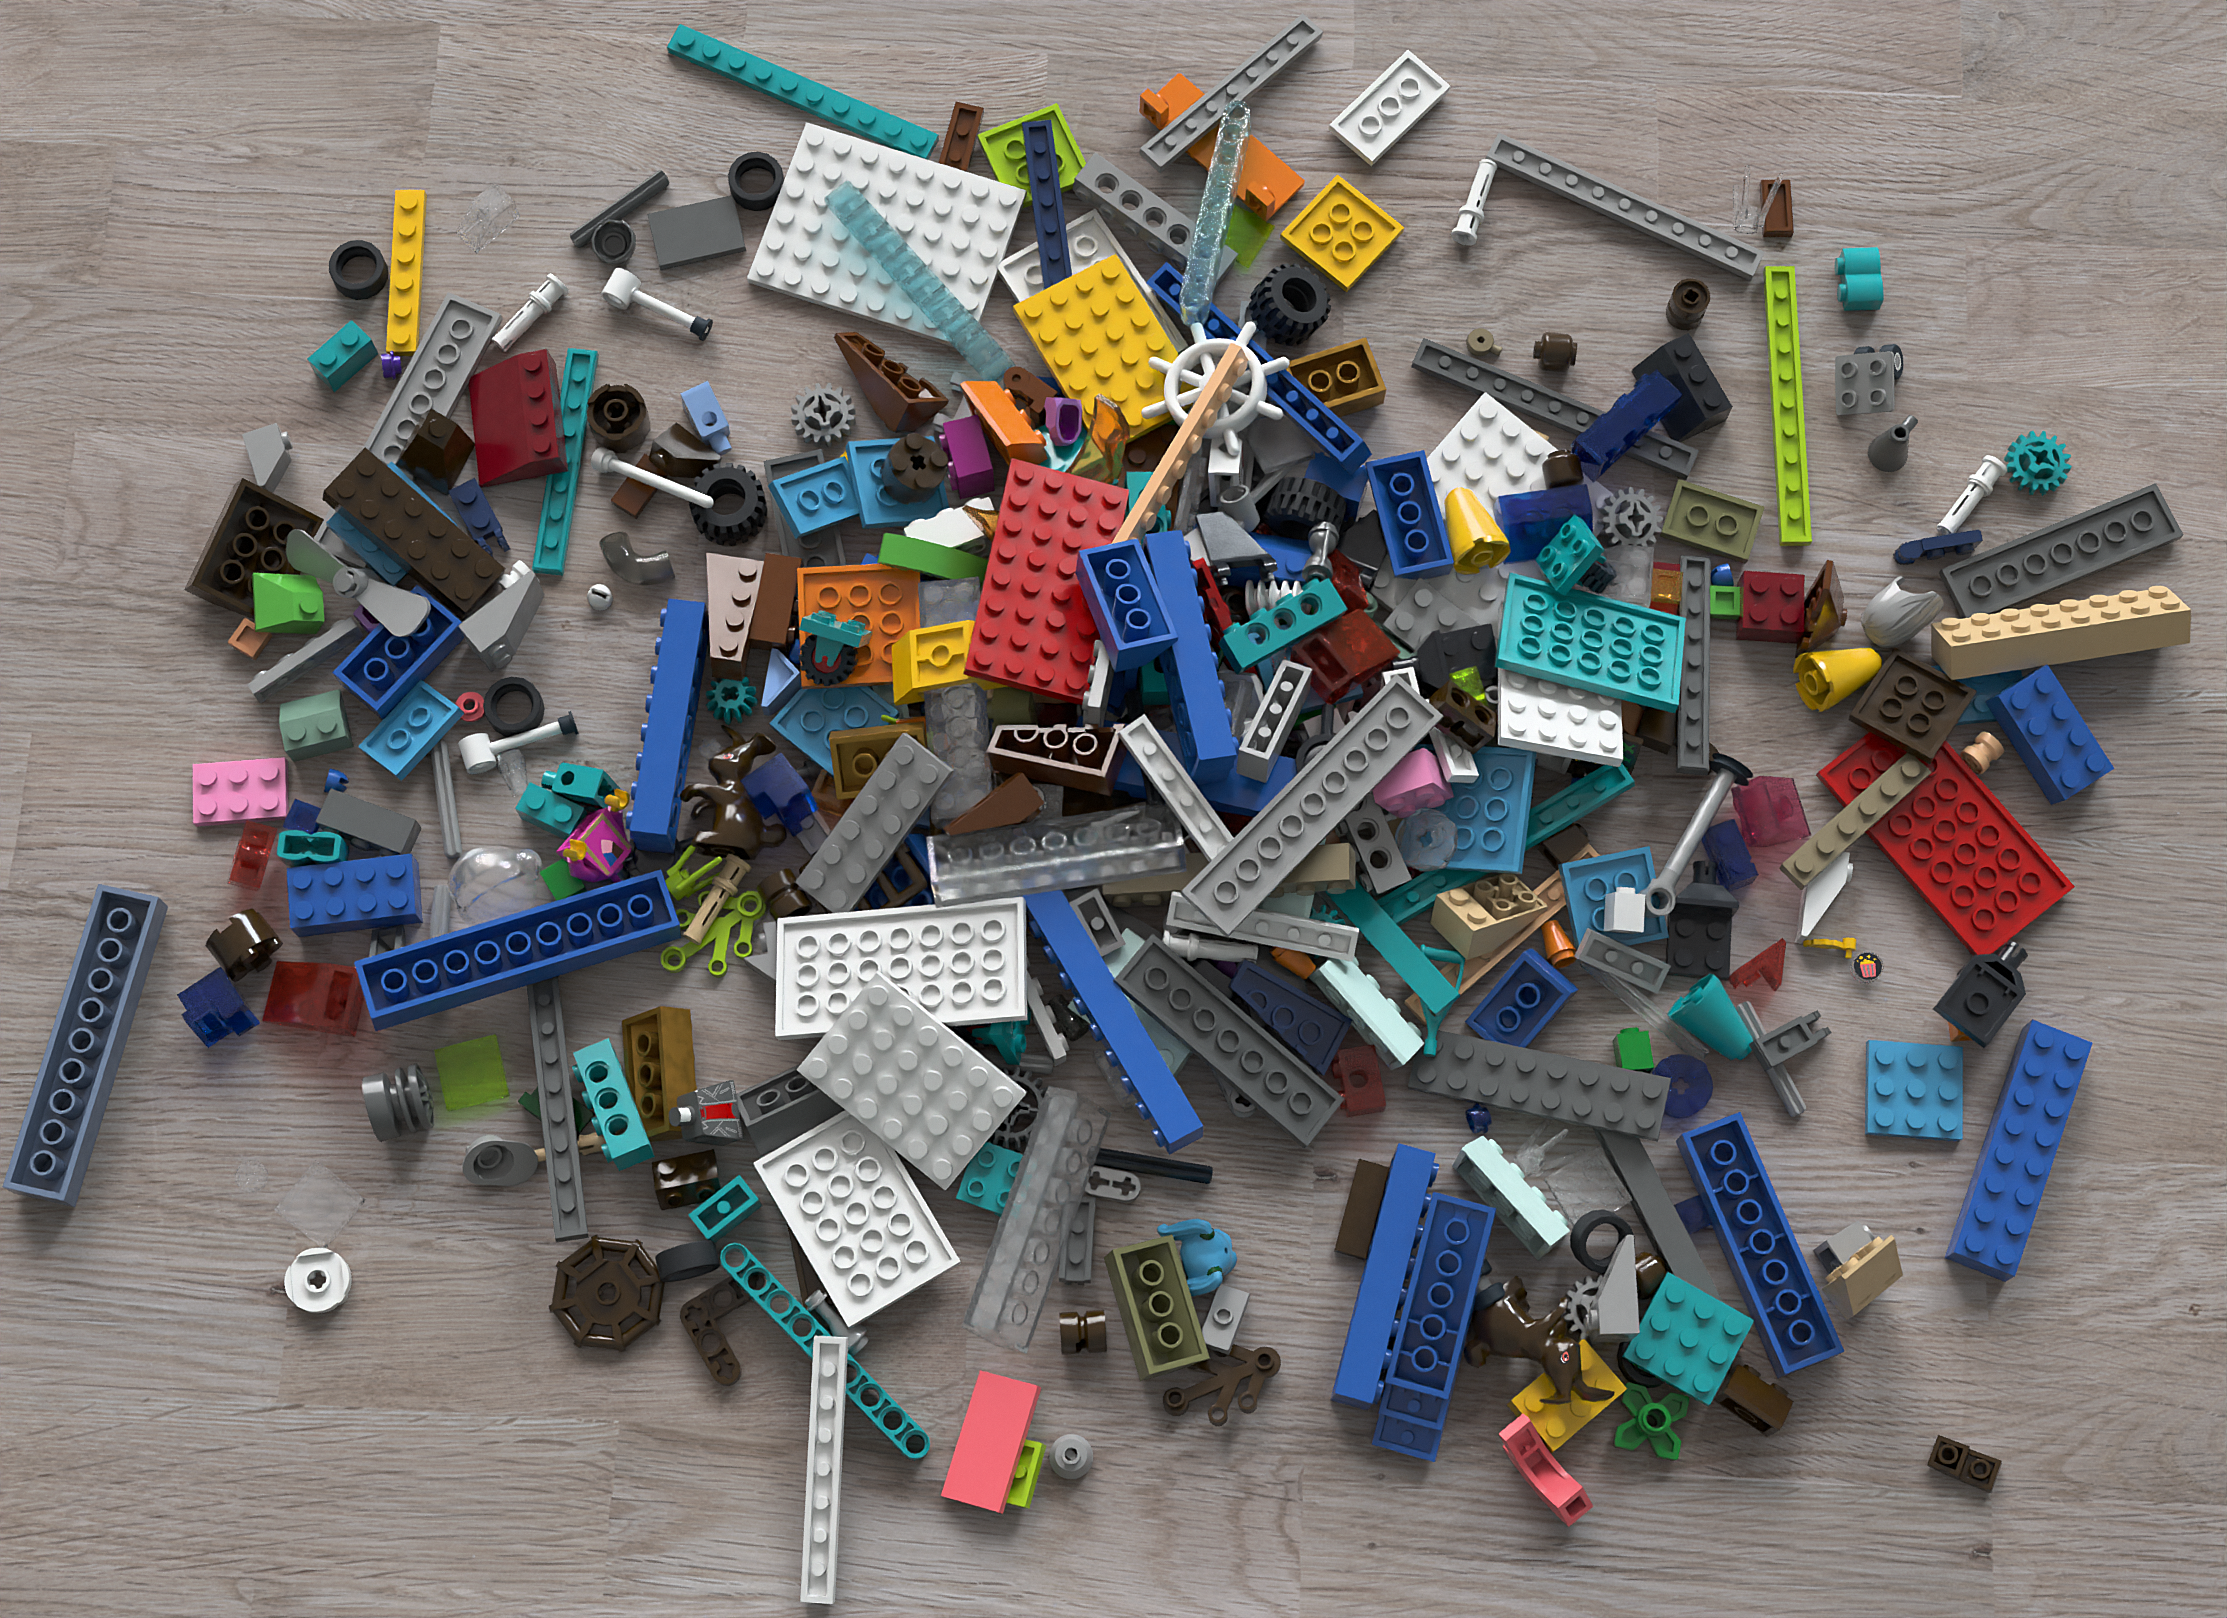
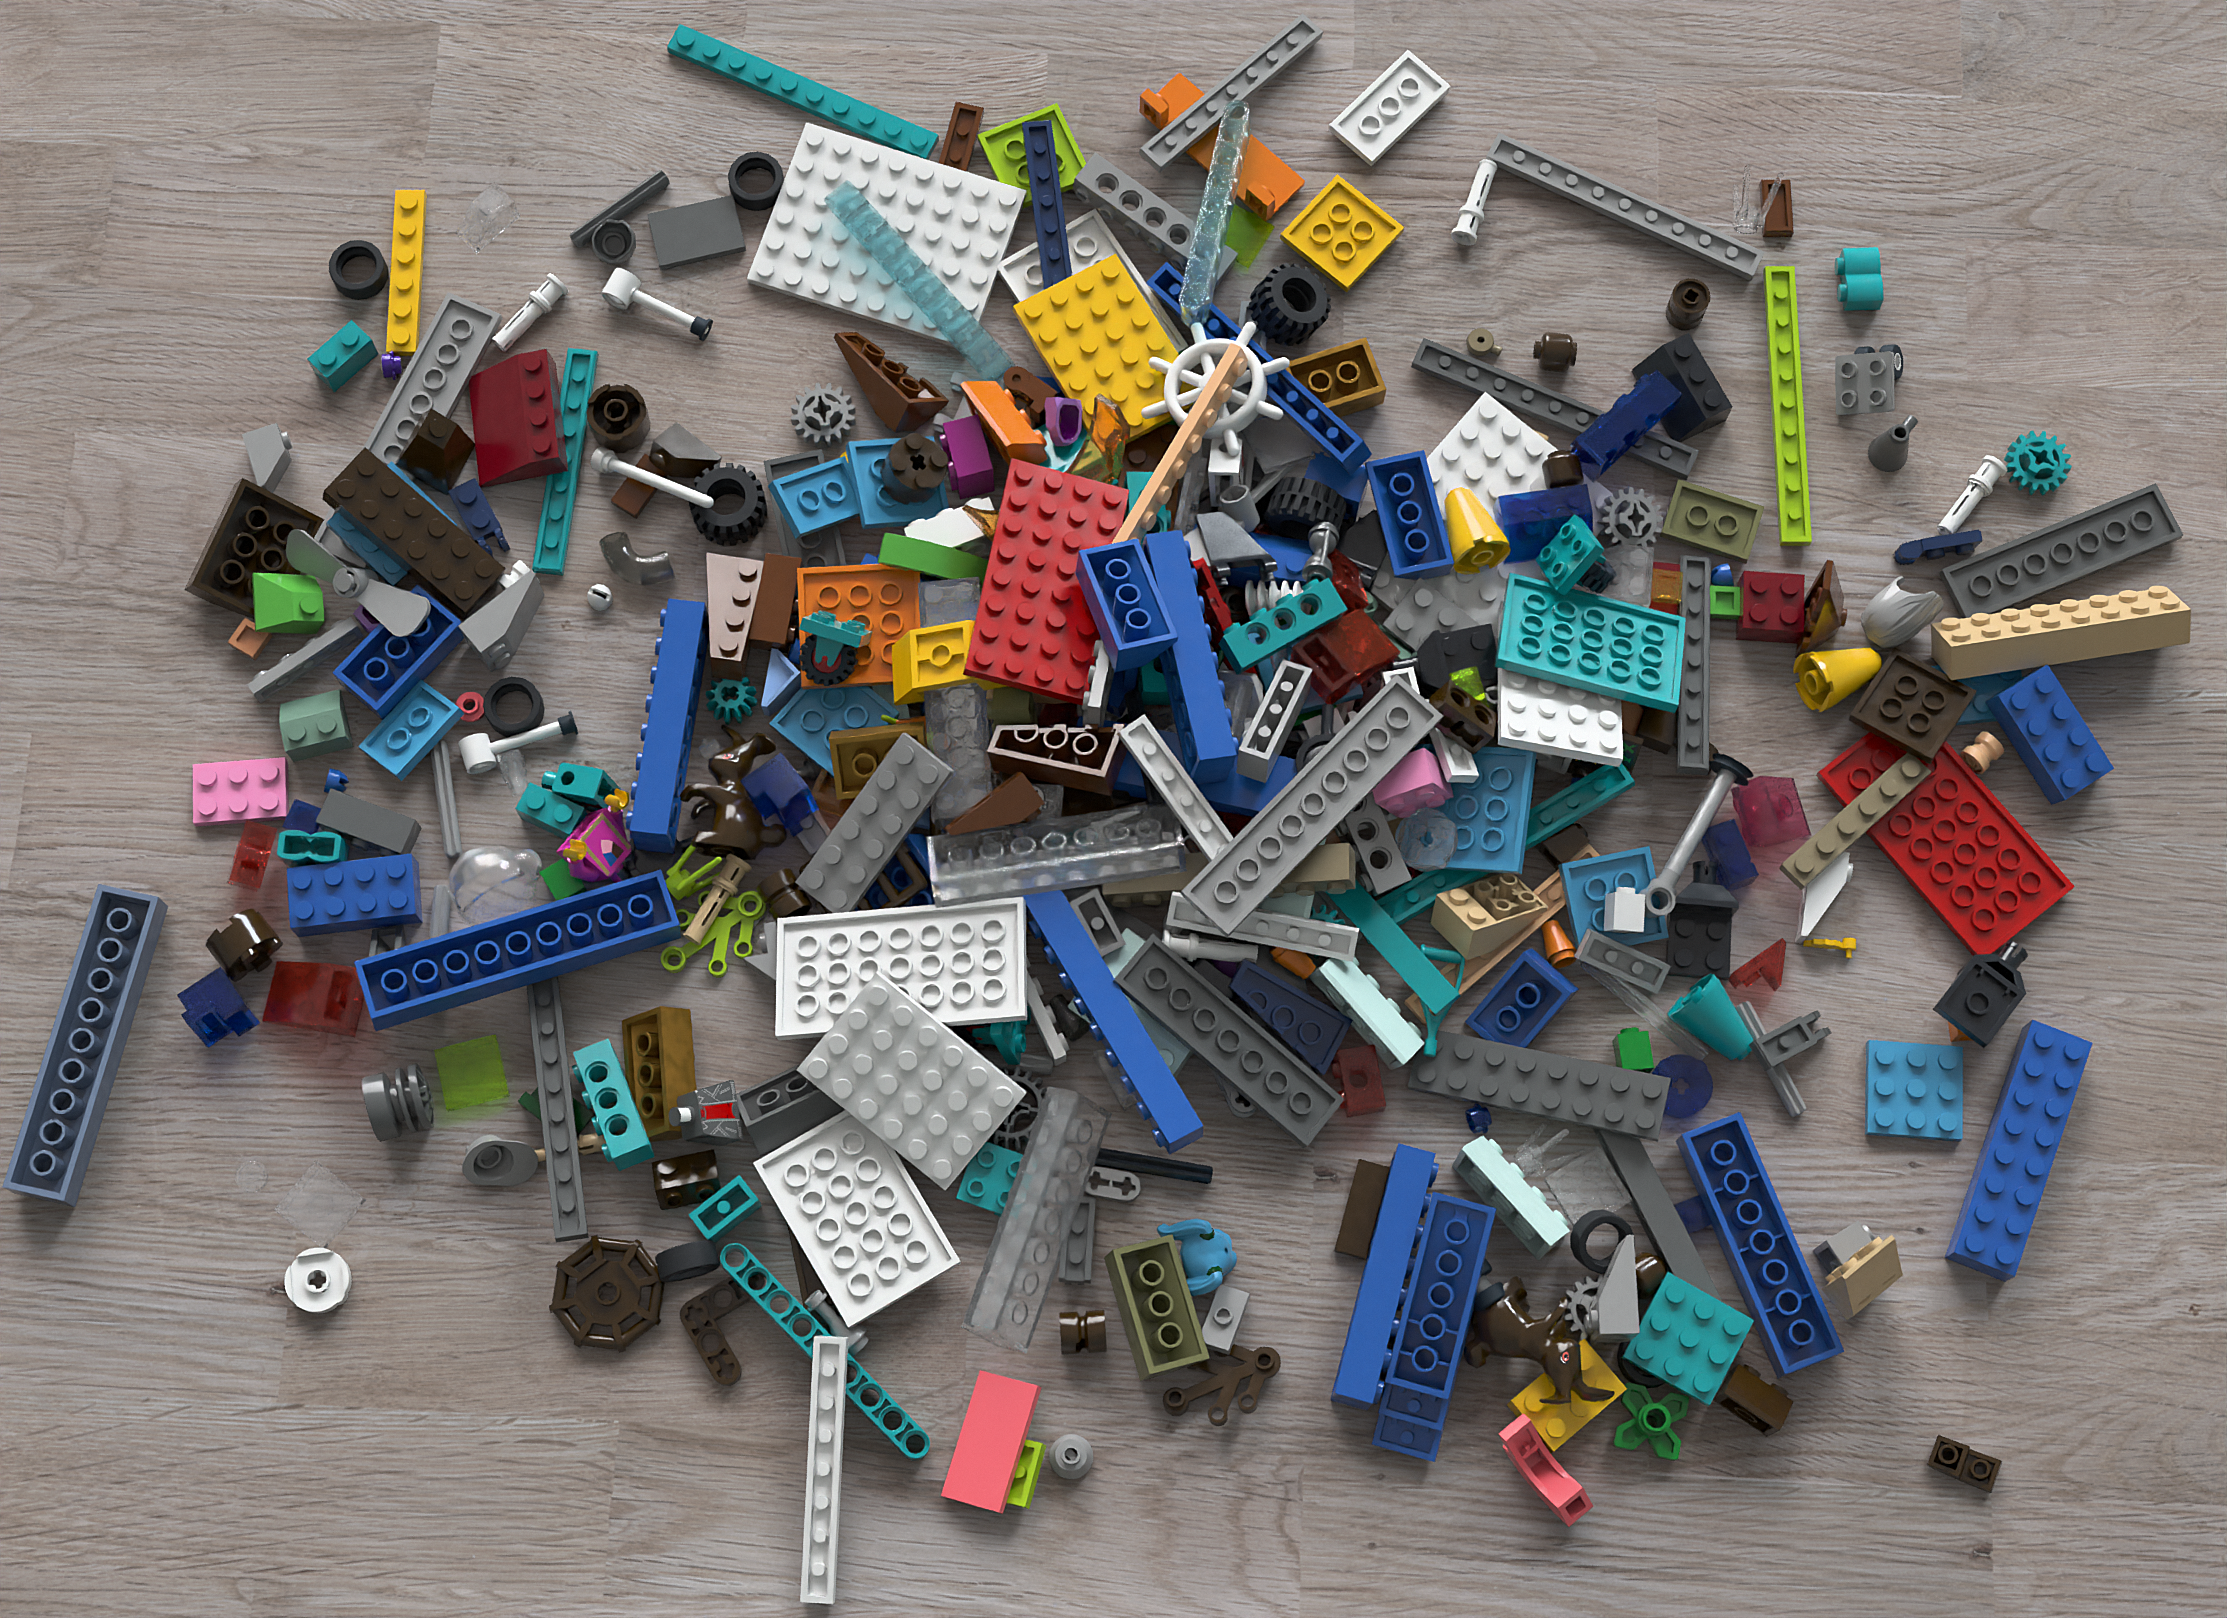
(704, 409): light blue torso -> none
(1866, 967): tile -> none

